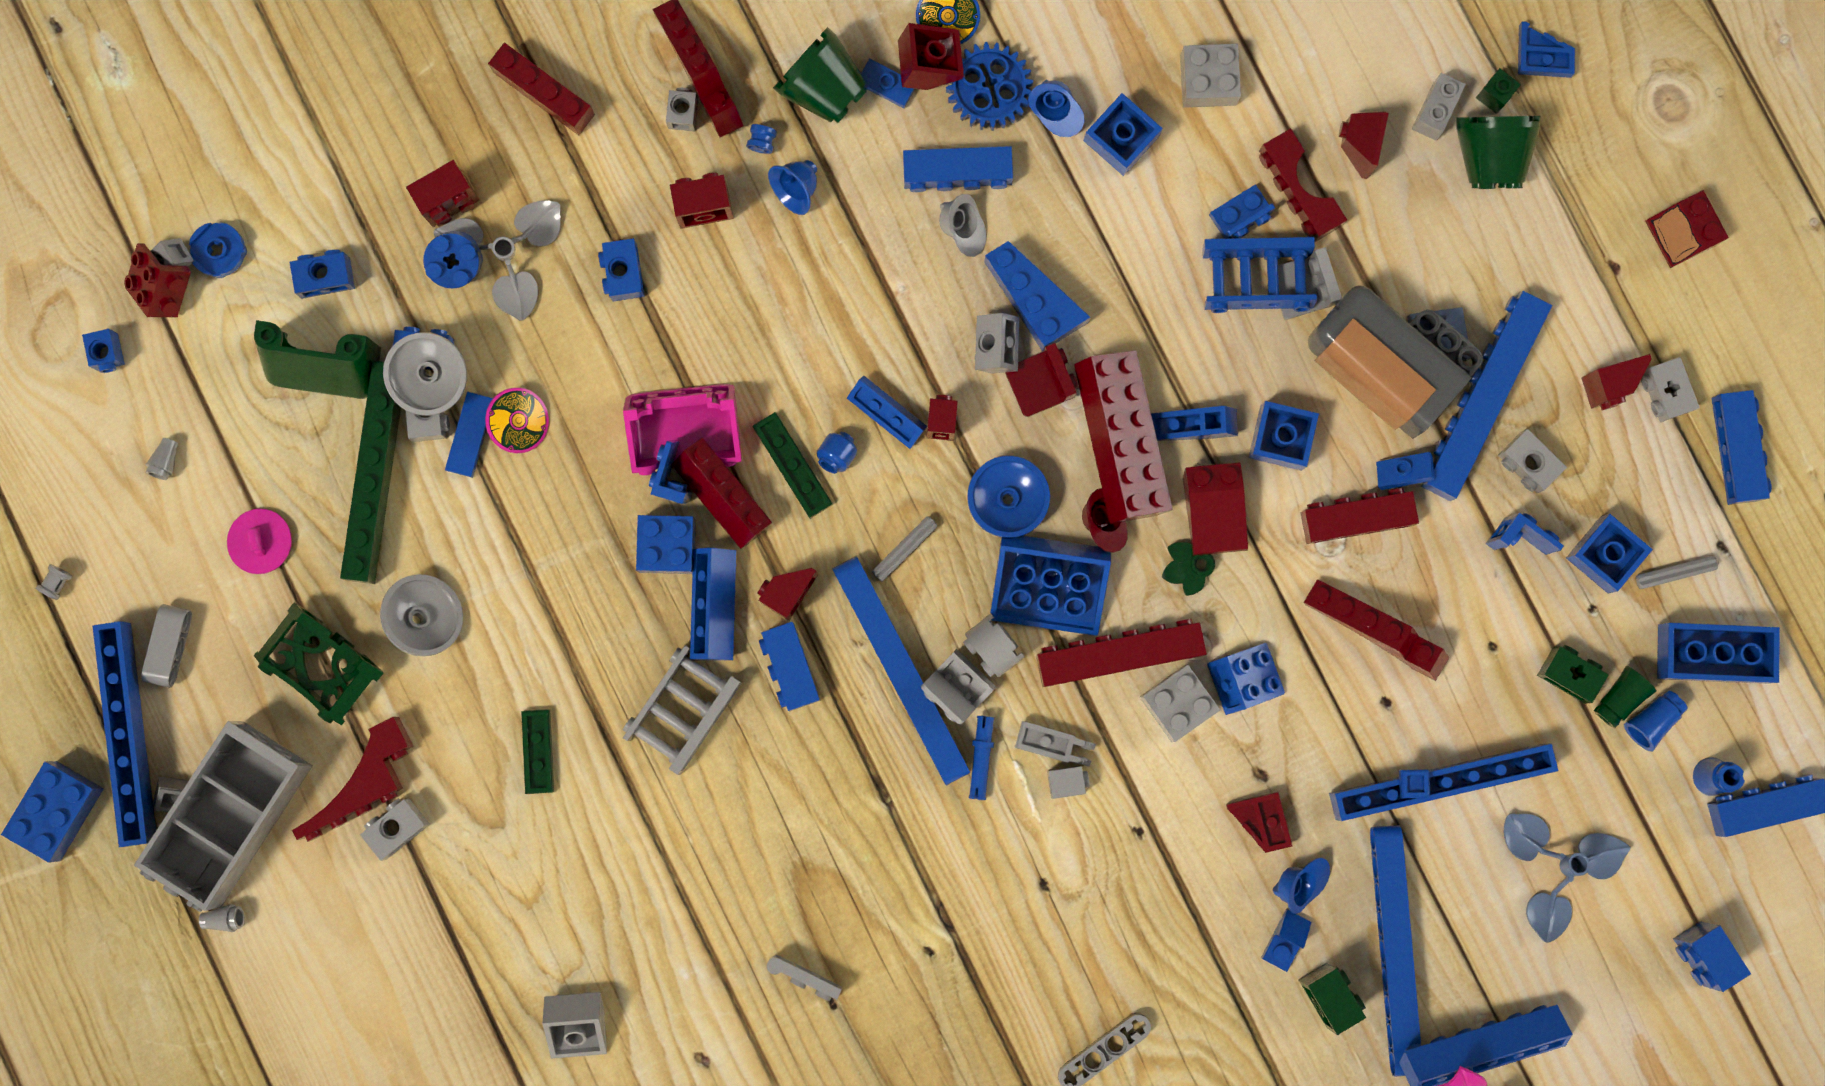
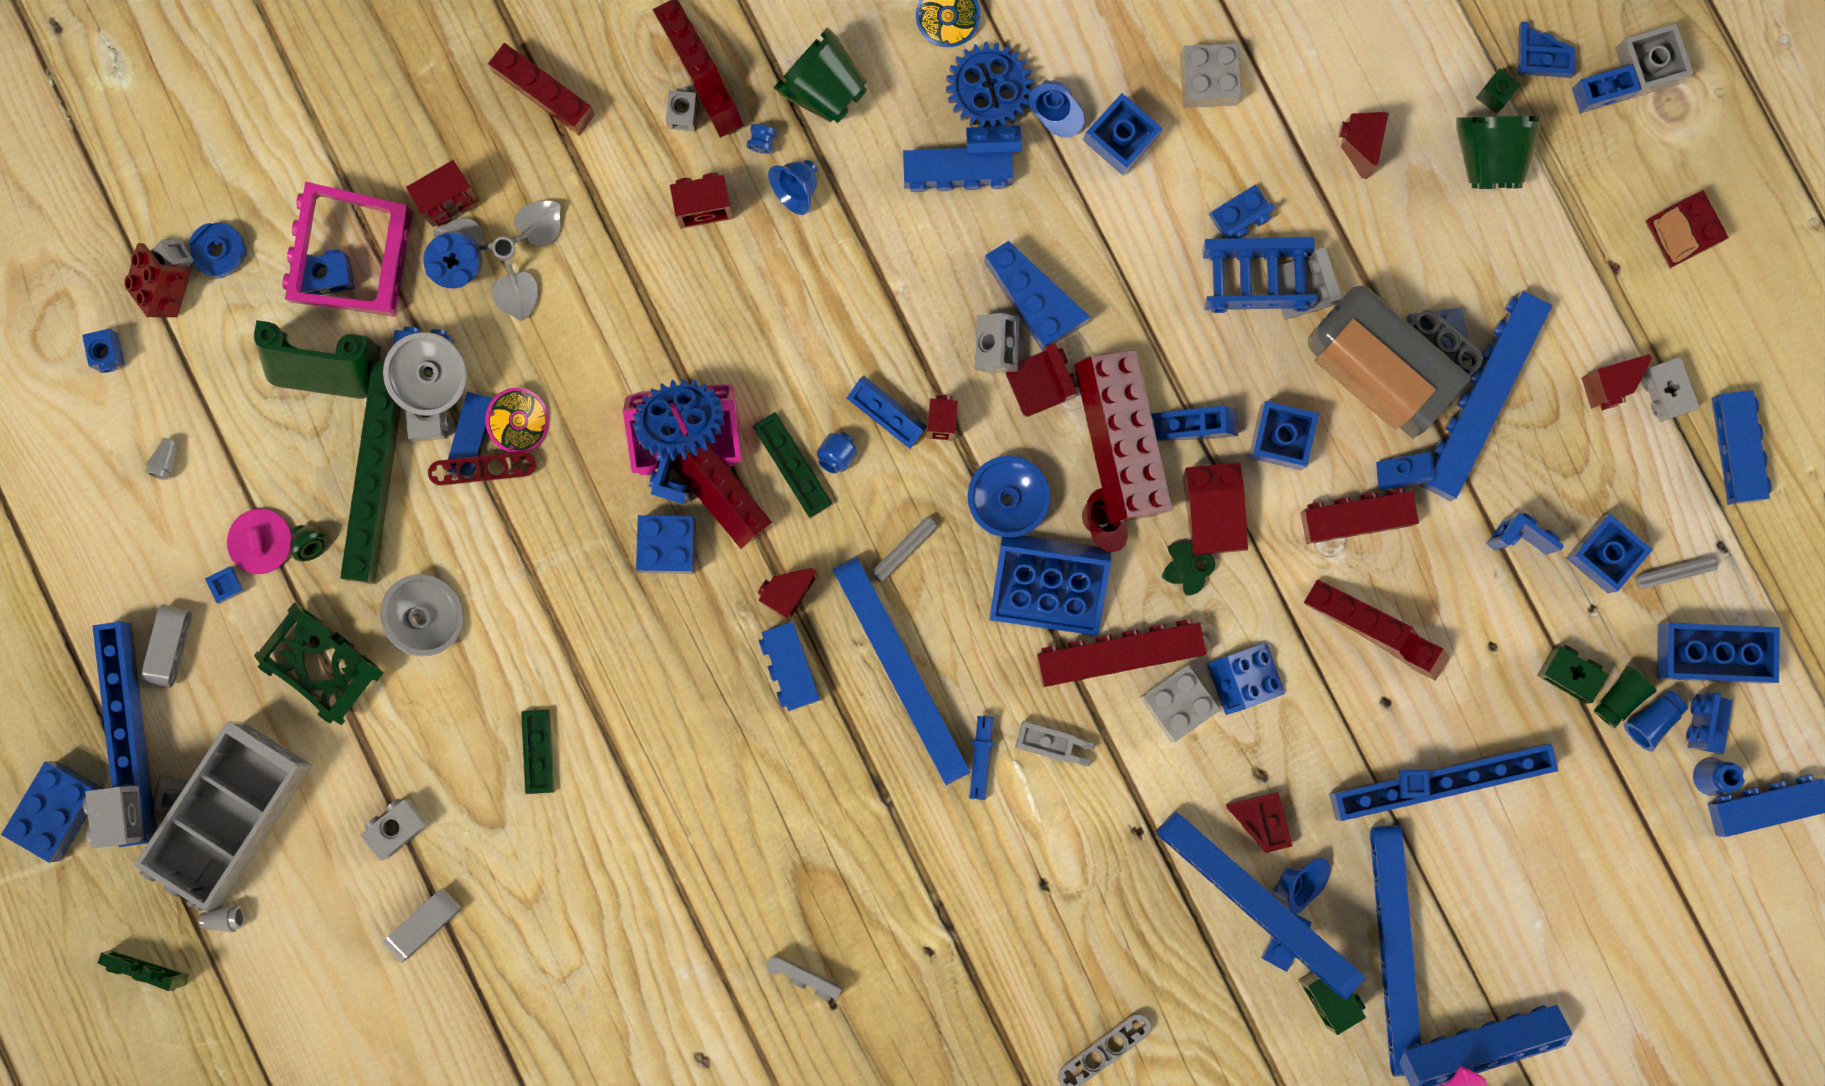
(53, 582): light grey bush -> none
(113, 816): none -> light grey brick
(142, 970): none -> dark green wing
(224, 585): none -> blue plate
(307, 543): none -> dark green brick
(370, 782): dark red arch -> none
(393, 259): none -> dark pink windscreen
(422, 925): none -> light grey beam
(481, 464): none -> dark red beam
(575, 1025): light grey slope -> none
(630, 284): blue brick -> none
(659, 428): none -> blue gear
(694, 734): light grey fence -> none
(713, 604): blue brick -> none
(886, 83): blue plate -> none
(929, 56): dark red slope -> none
(957, 687): light grey bracket -> none
(964, 224): light grey piece -> none
(993, 139): none -> blue bracket
(993, 646): light grey brick -> none
(1068, 782): light grey brick -> none
(1260, 905): none -> blue beam
(1318, 214): dark red arch -> none
(1438, 106): light grey brick -> none
(1547, 466): light grey brick -> none
(1598, 856): sand blue plant -> none
(1606, 89): none -> blue brick
(1657, 58): none -> light grey brick
(1709, 722): none -> blue bracket
(1711, 956): blue brick -> none

